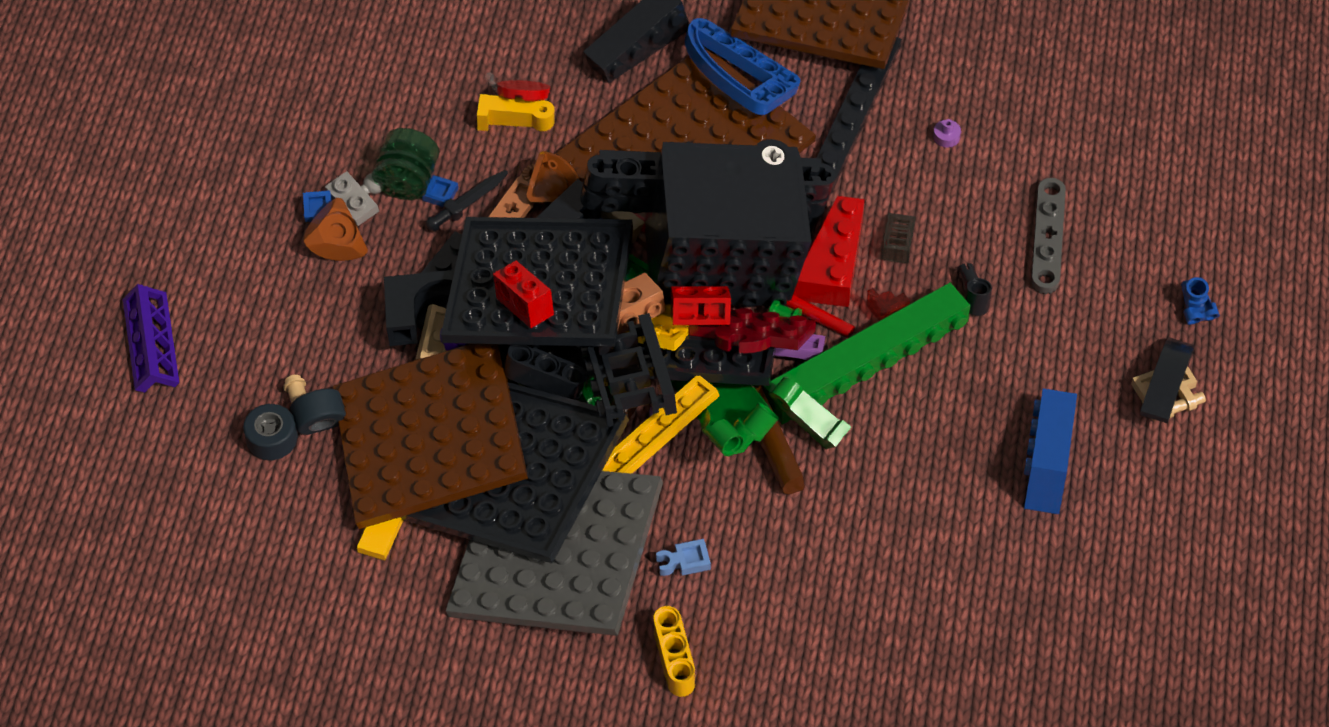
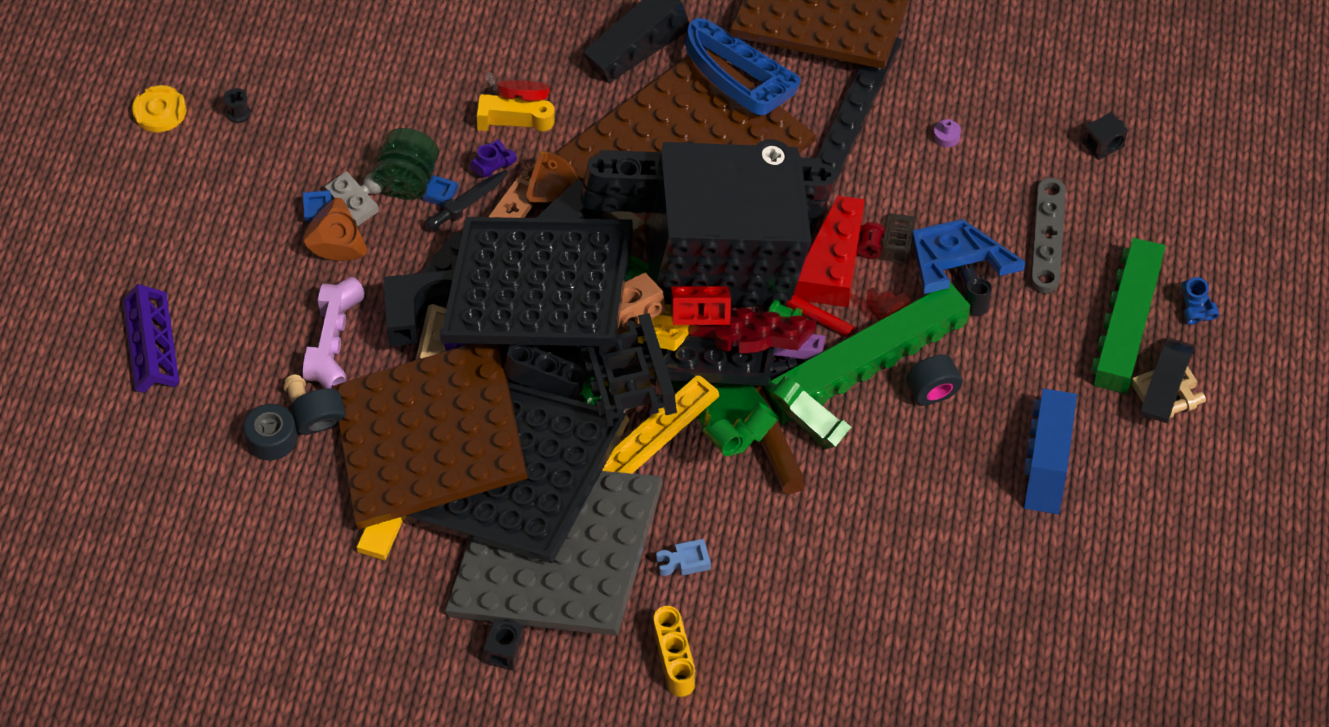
(159, 109): none -> yellow tile
(236, 101): none -> black bush
(332, 302): none -> lavender plate
(492, 157): none -> dark purple plate
(504, 655): none -> black brick
(523, 294): red brick -> none
(783, 366): none -> black pin
(871, 240): none -> dark red bush
(934, 379): none -> black wheel
(956, 245): none -> blue wing
(1105, 135): none -> black brick
(1129, 315): none -> green brick

